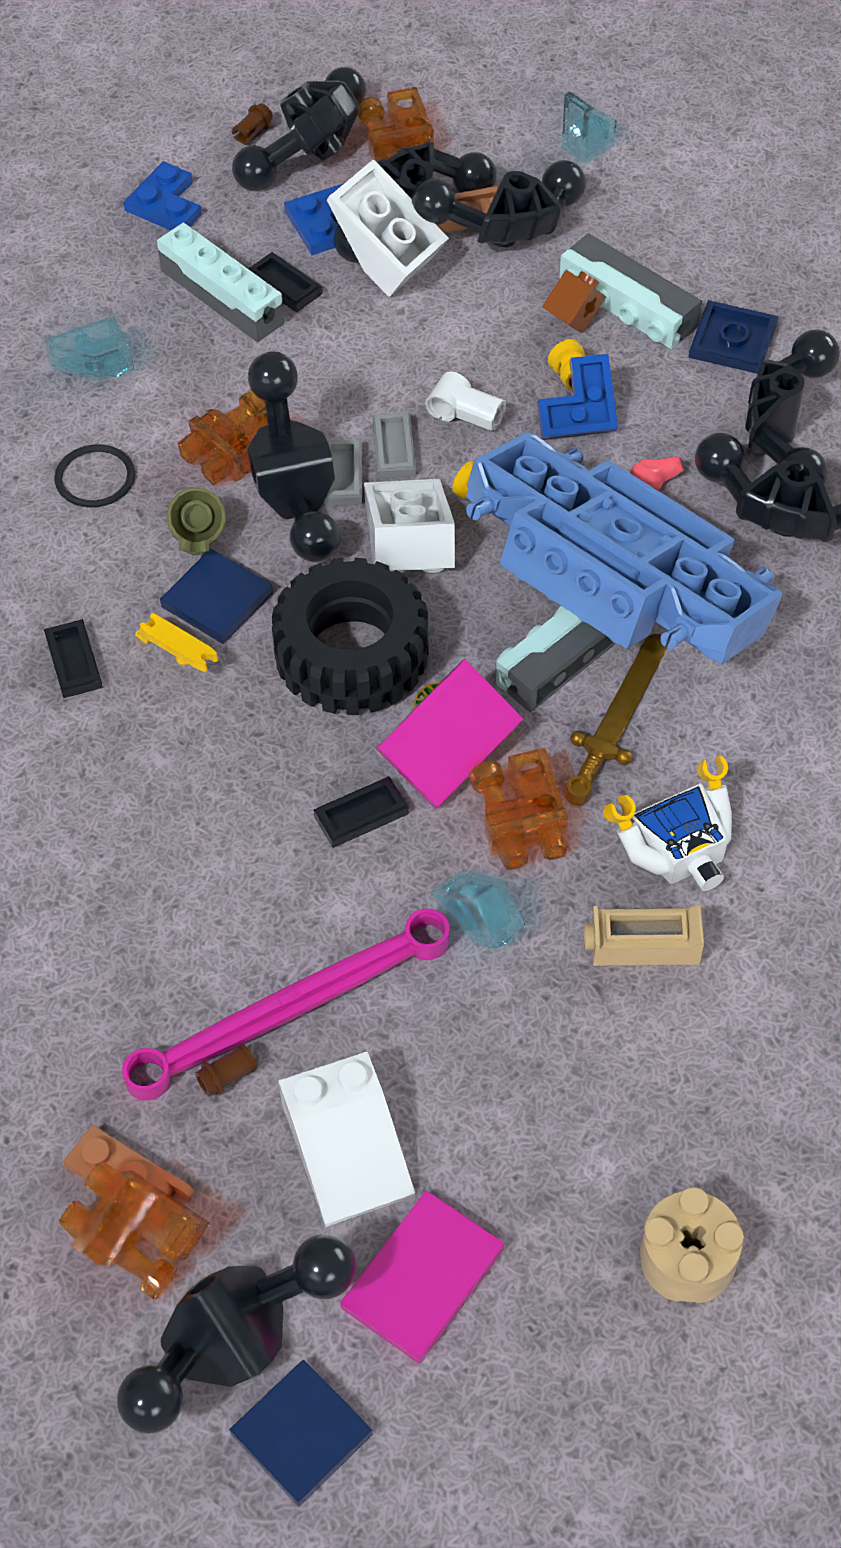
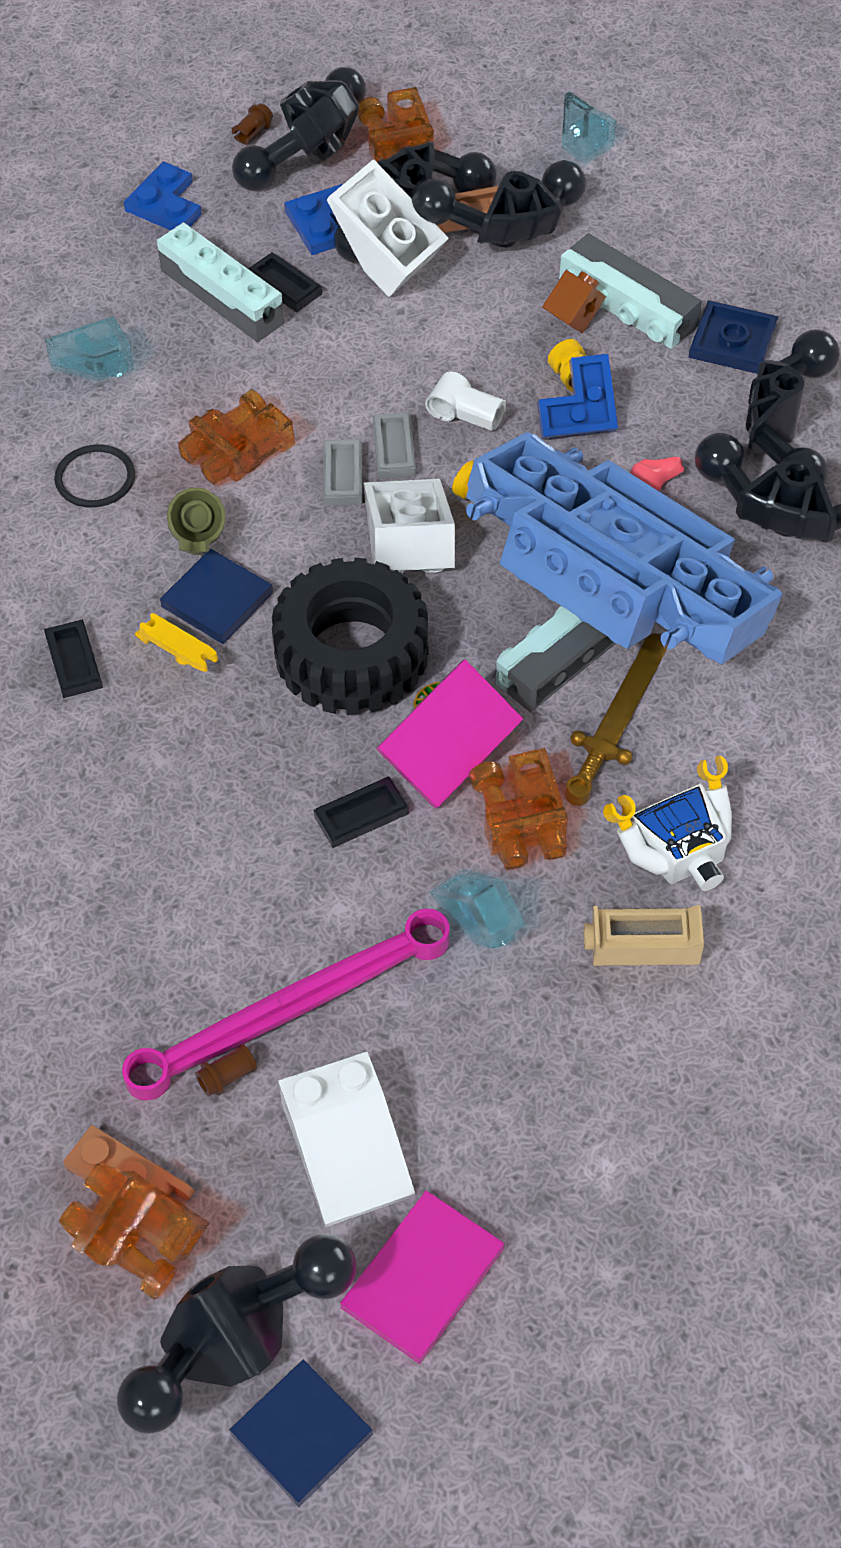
(291, 461): black piece -> none
(694, 1272): tan brick -> none

